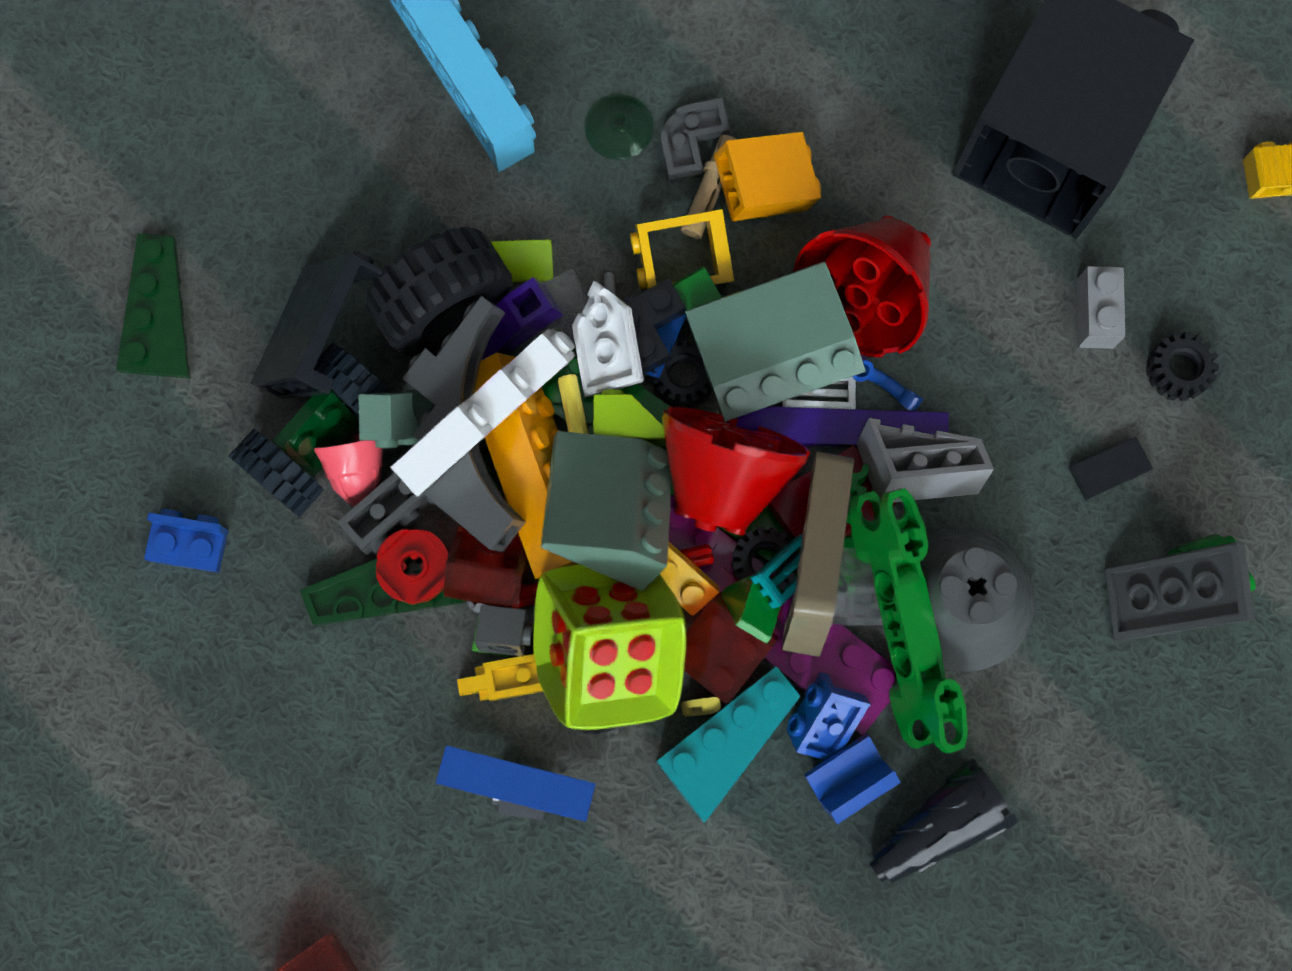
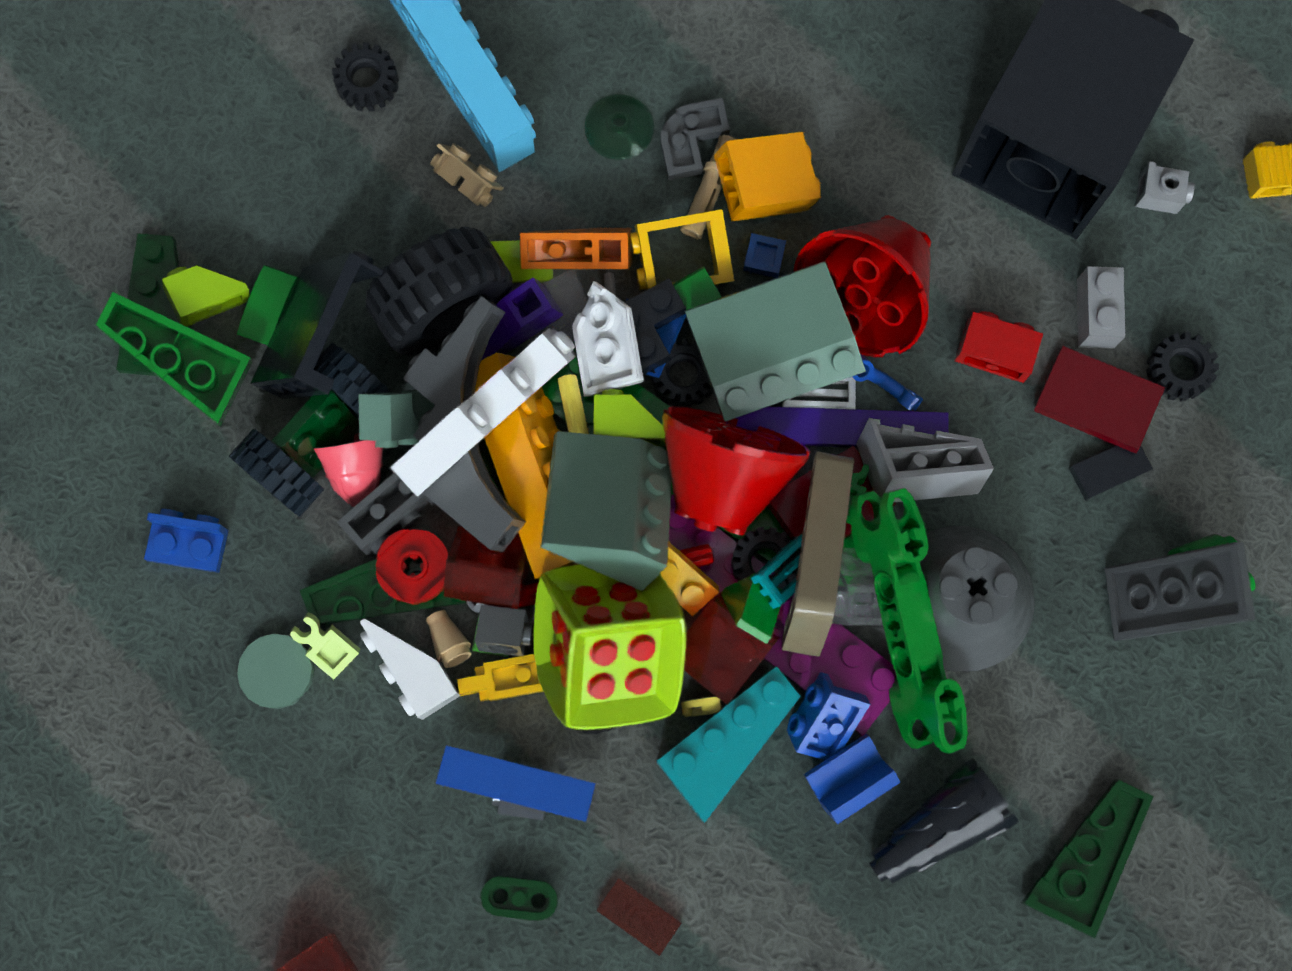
(186, 360): none -> green wedge
(202, 293): none -> lime slope
(266, 304): none -> green slope
(275, 671): none -> sand green tile
(328, 649): none -> yellowish green plate
(359, 59): none -> black tyre
(419, 676): none -> white slope
(448, 641): none -> tan cone
(478, 180): none -> tan hinge
(519, 900): none -> dark green plate
(576, 249): none -> orange slope
(639, 916): none -> clear red tile
(764, 255): none -> blue plate
(999, 346): none -> red brick
(1089, 866): none -> dark green wing
(1099, 399): none -> dark red tile
(1155, 194): none -> light grey brick

